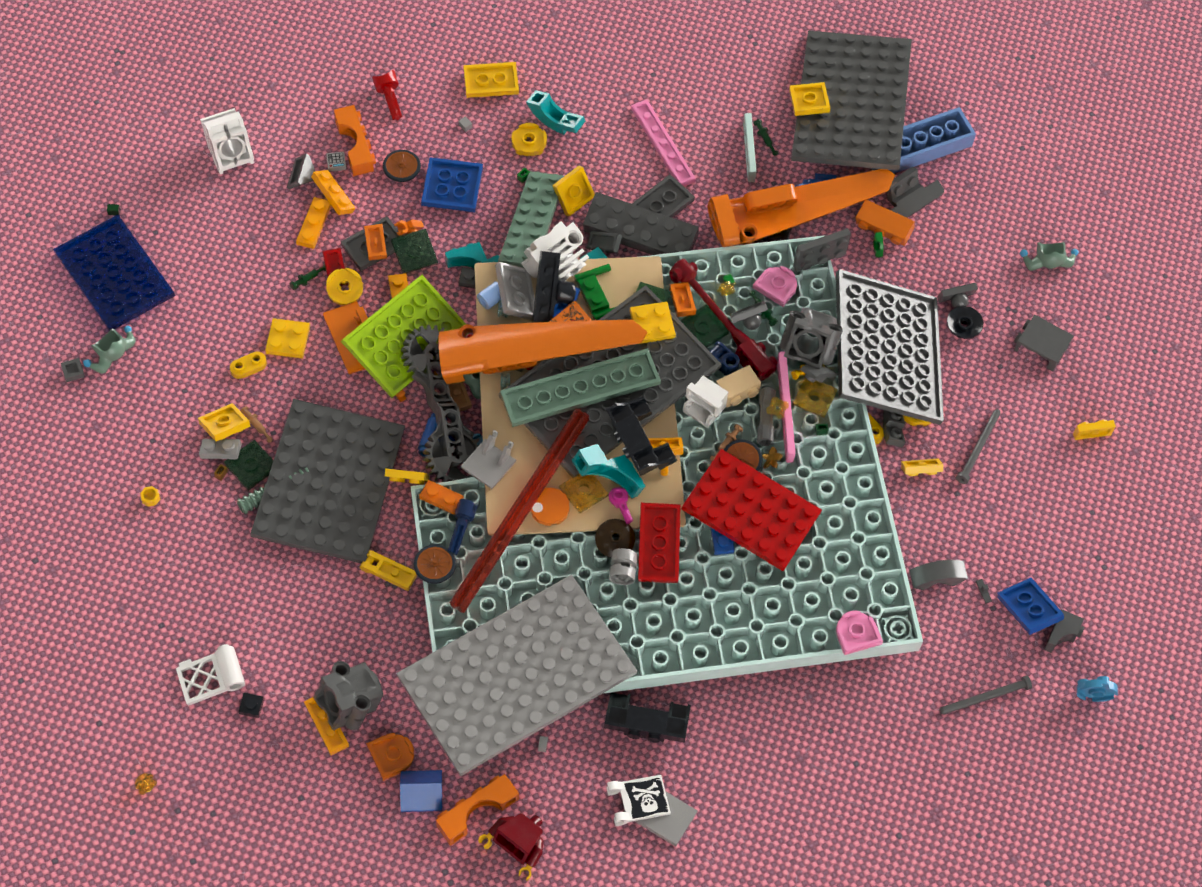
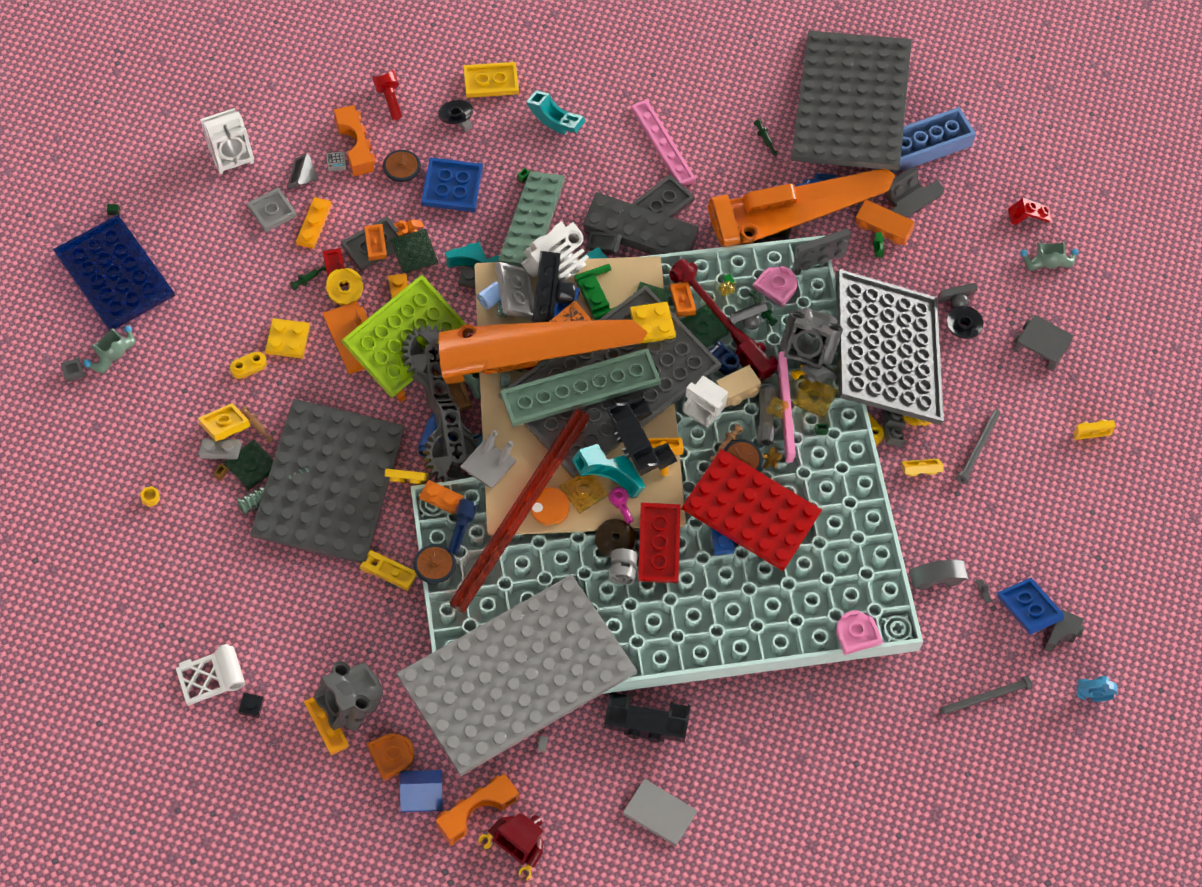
(145, 783): clear yellow plate -> none
(271, 210): none -> light grey tile
(333, 192): light orange plate -> none
(455, 112): none -> black dish
(531, 148): yellow plate -> none
(573, 190): yellow plate -> none
(641, 799): flag -> none
(749, 147): light aqua tile -> none
(809, 99): yellow plate -> none
(1025, 208): none -> red bracket

